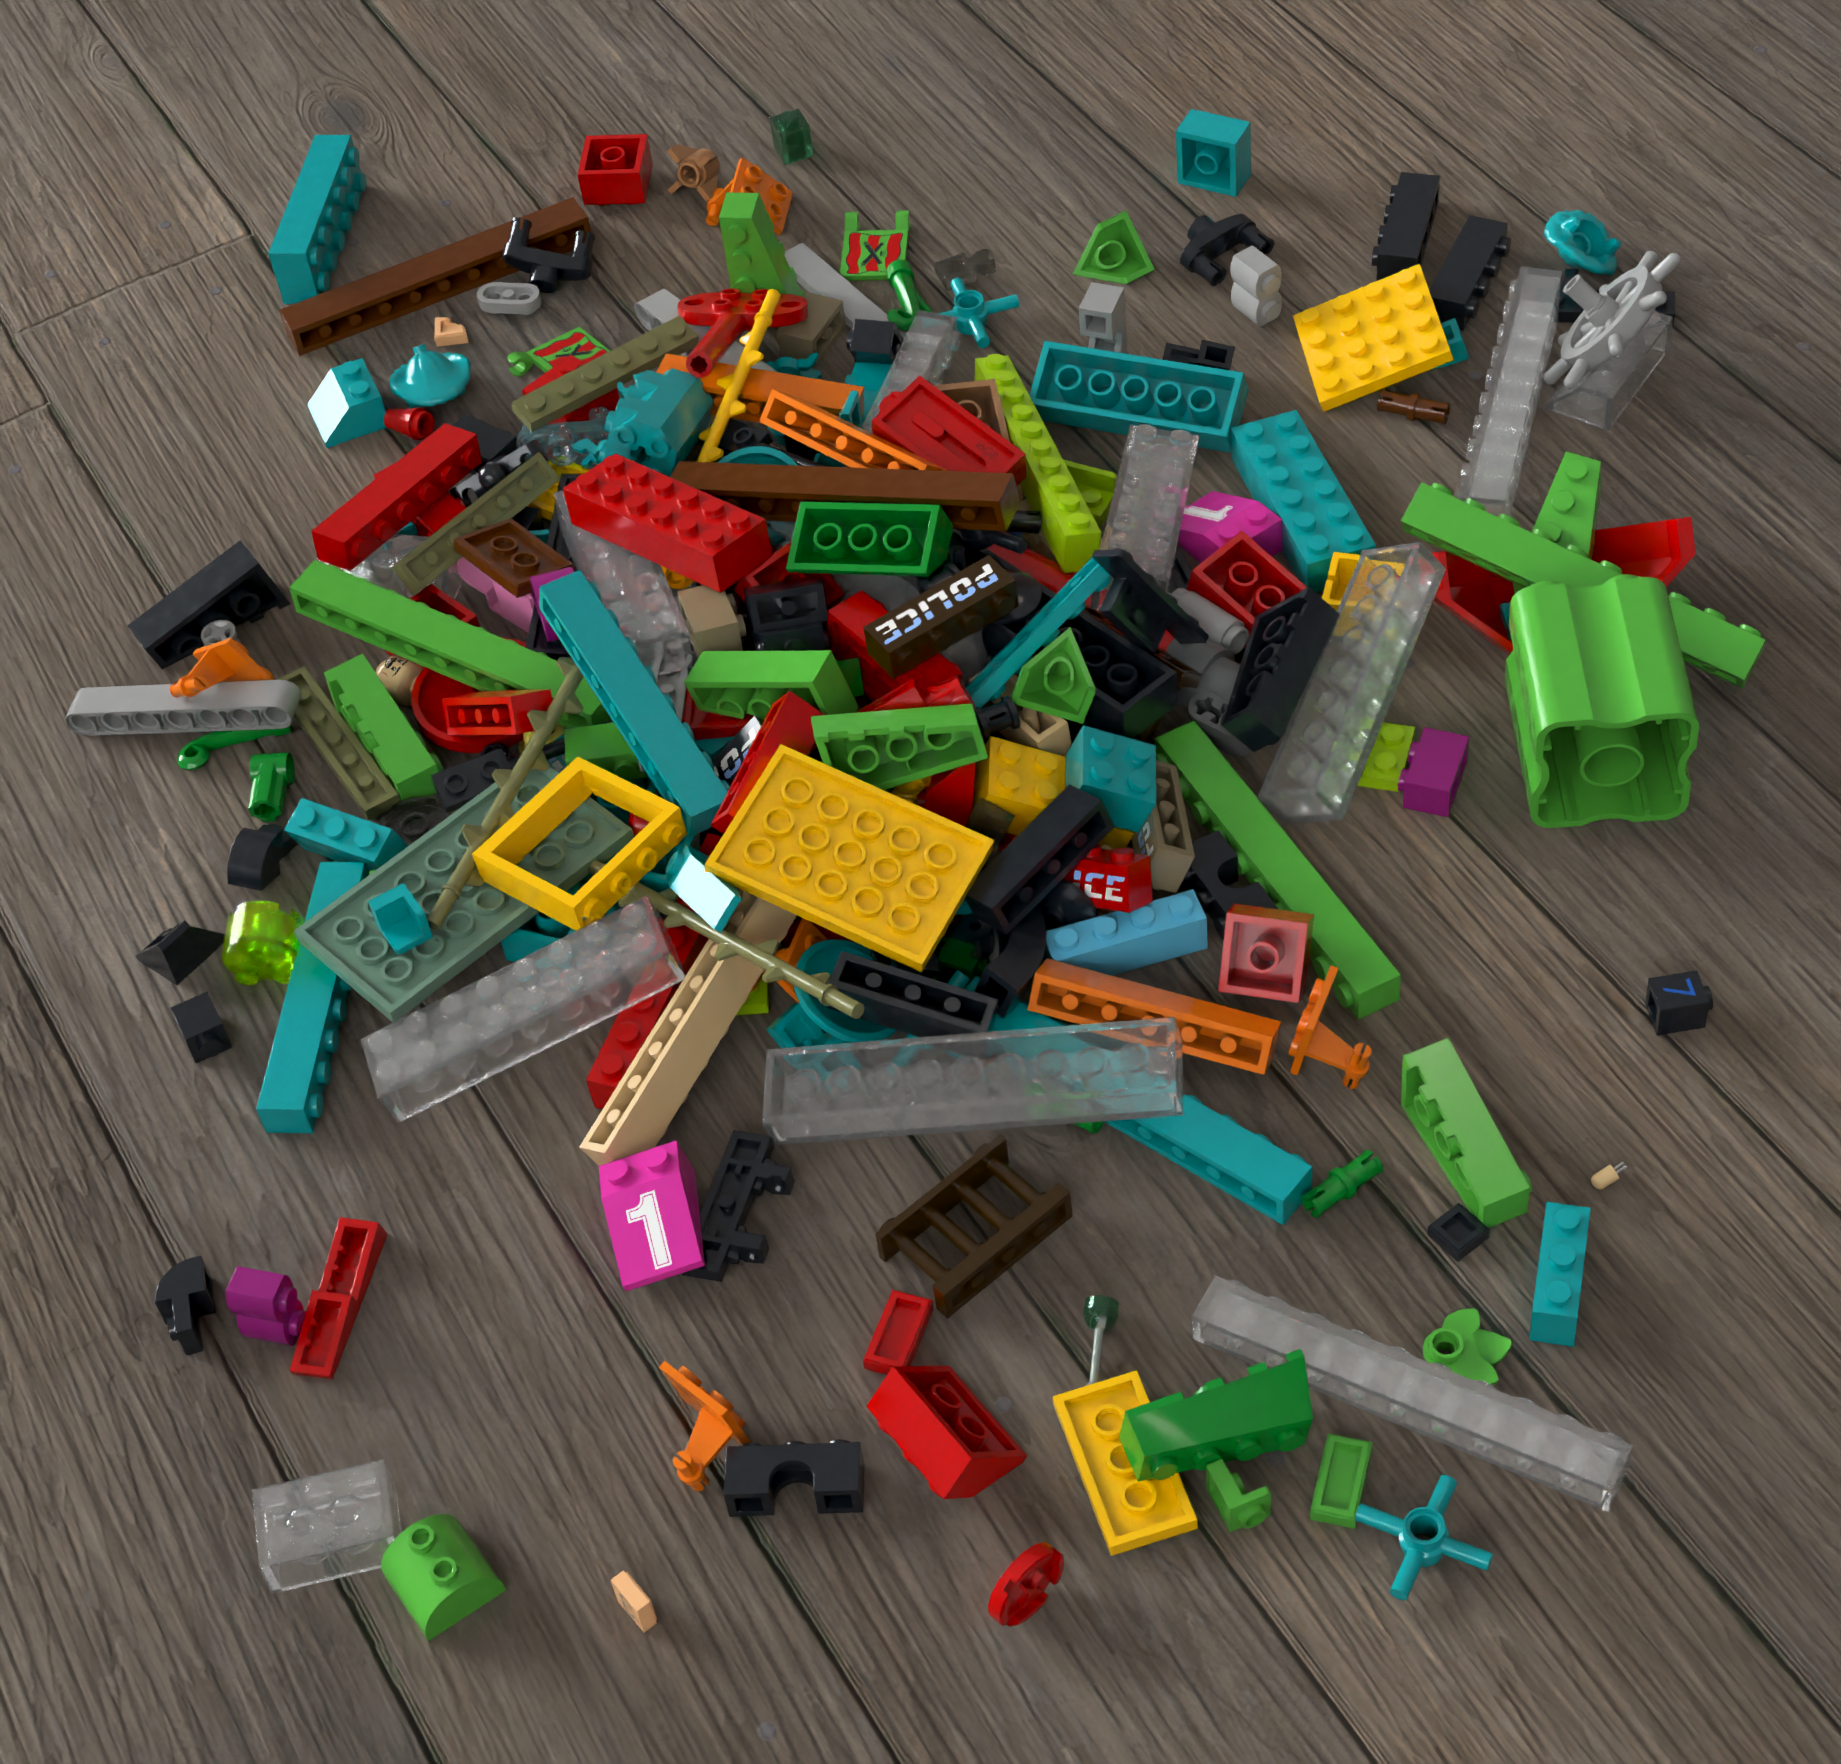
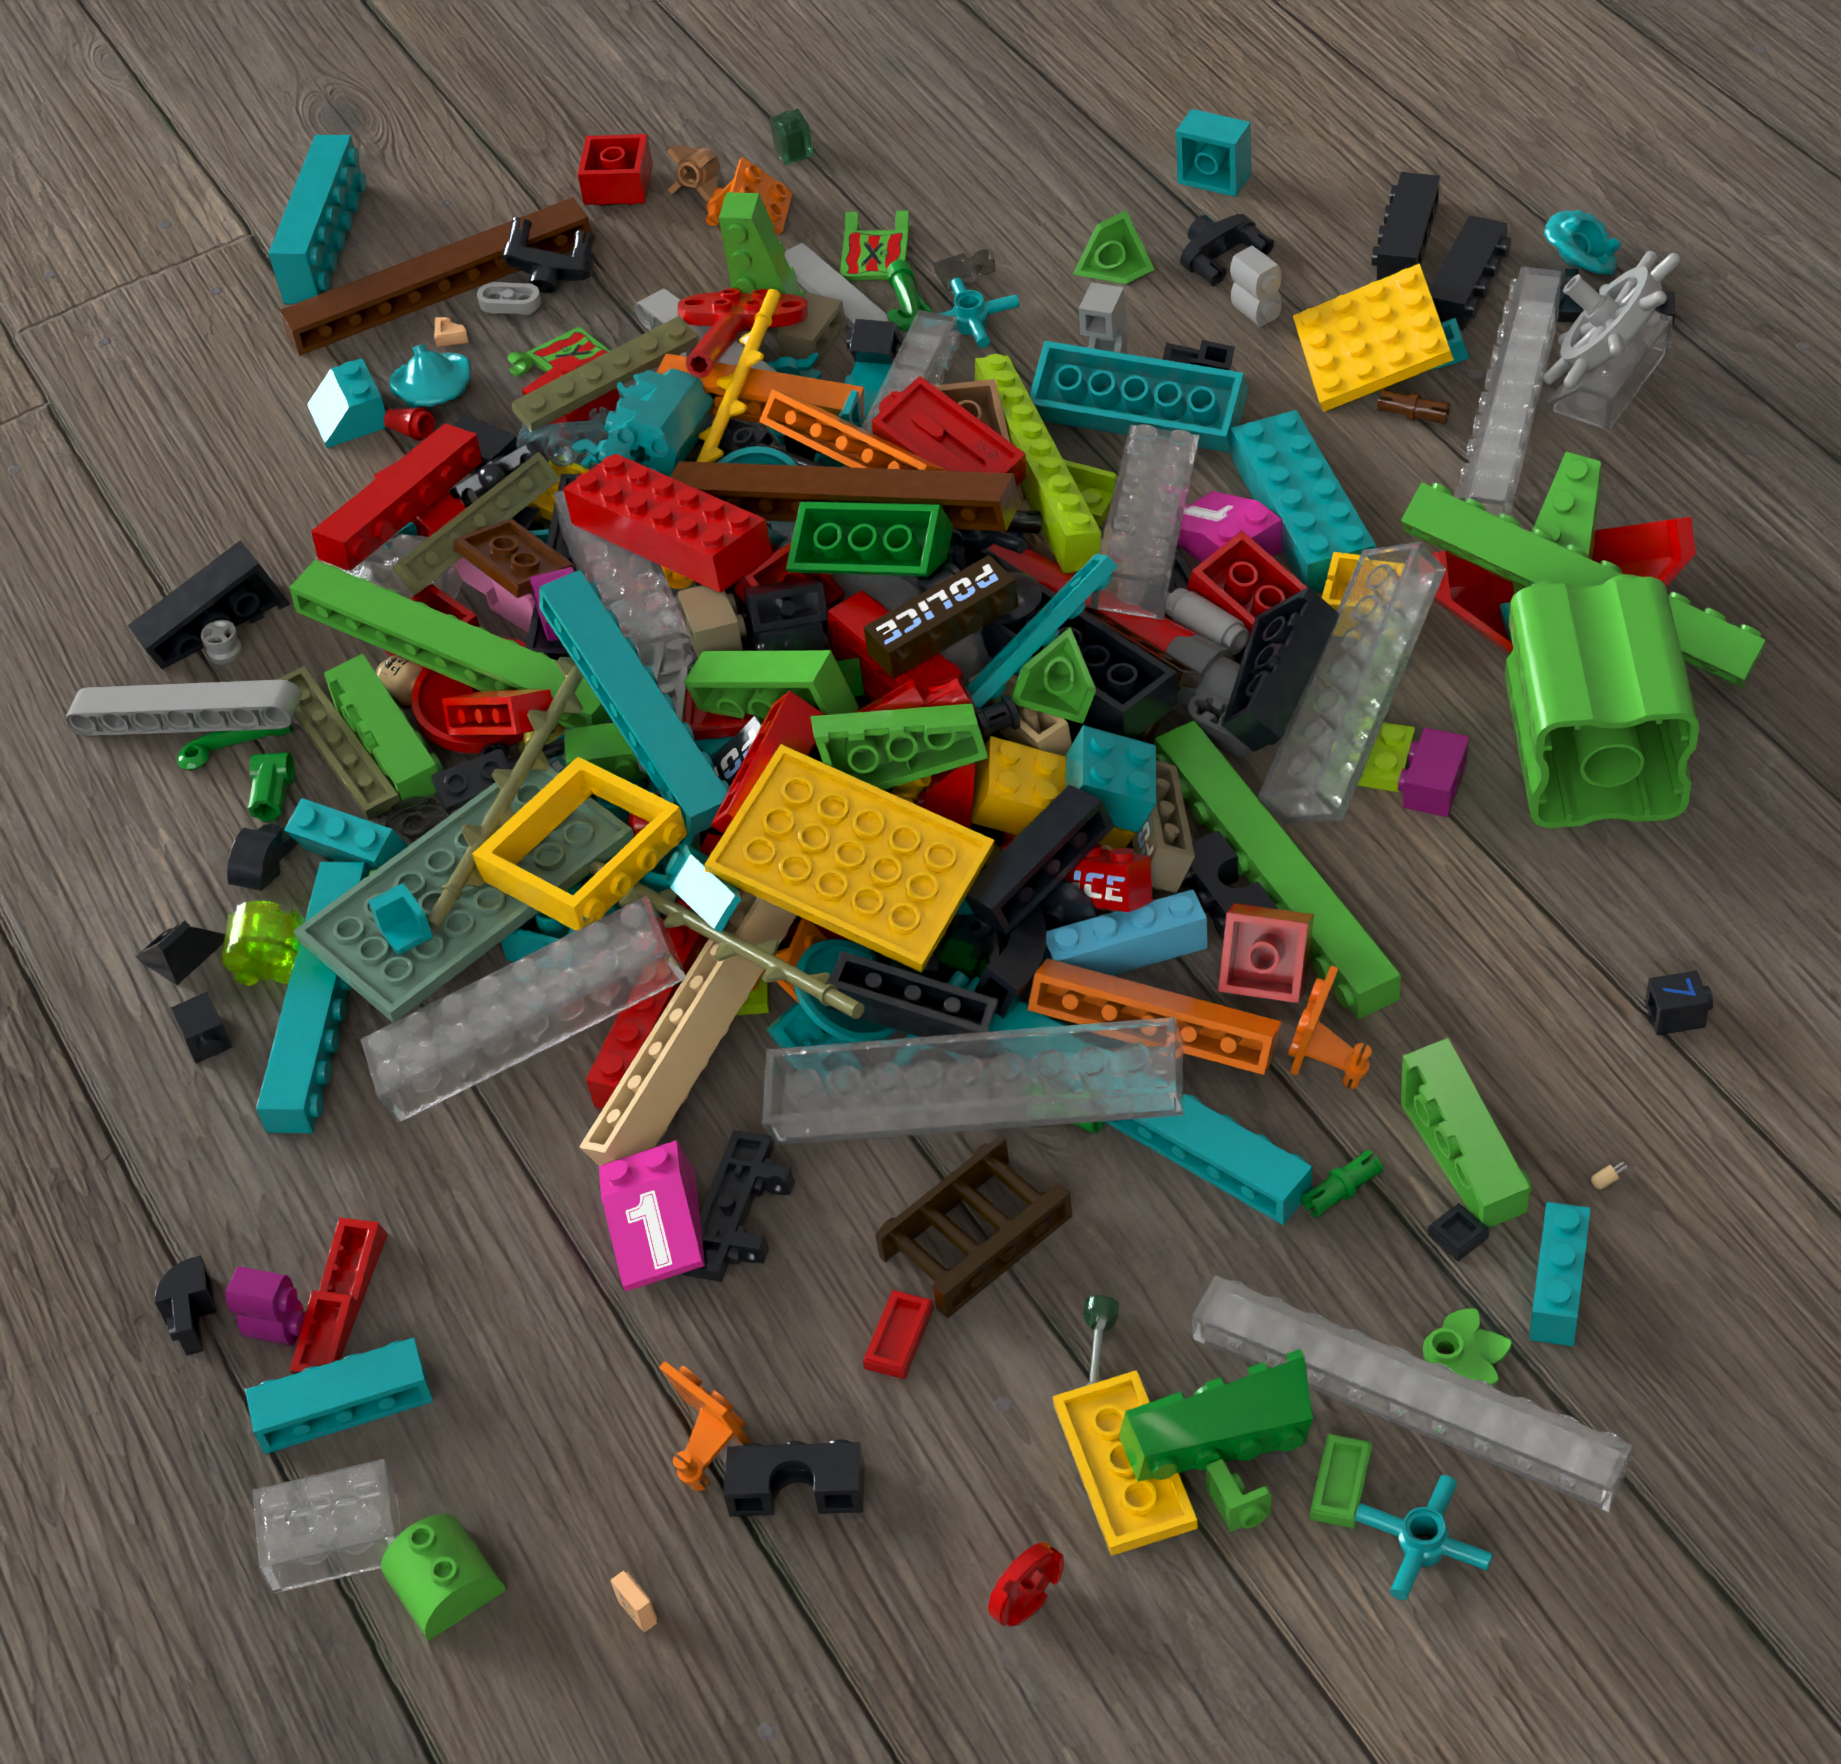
(219, 663): orange plate -> none
(338, 1395): none -> teal brick
(944, 1430): red slope -> none
(990, 821): clear smoke tile -> none
(1141, 606): black bracket -> none

